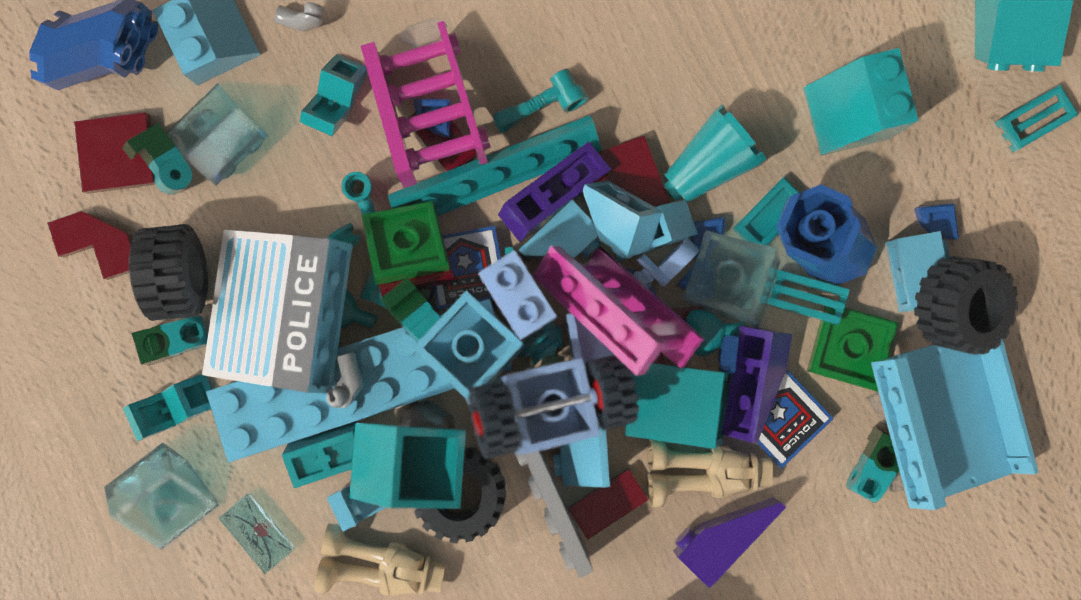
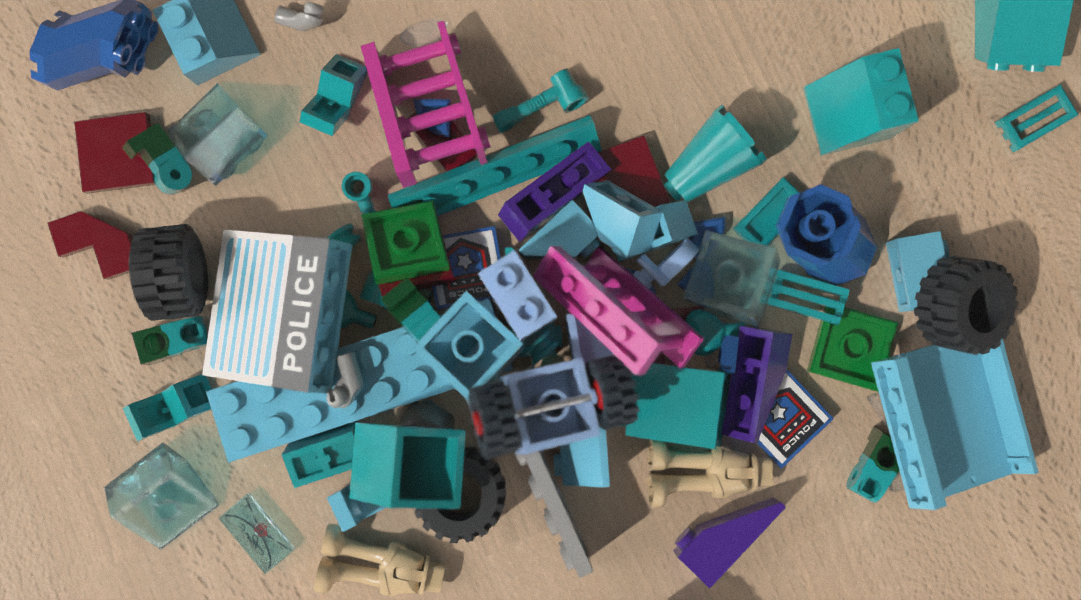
(607, 504): dark red tile -> none
(939, 218): blue tile -> none

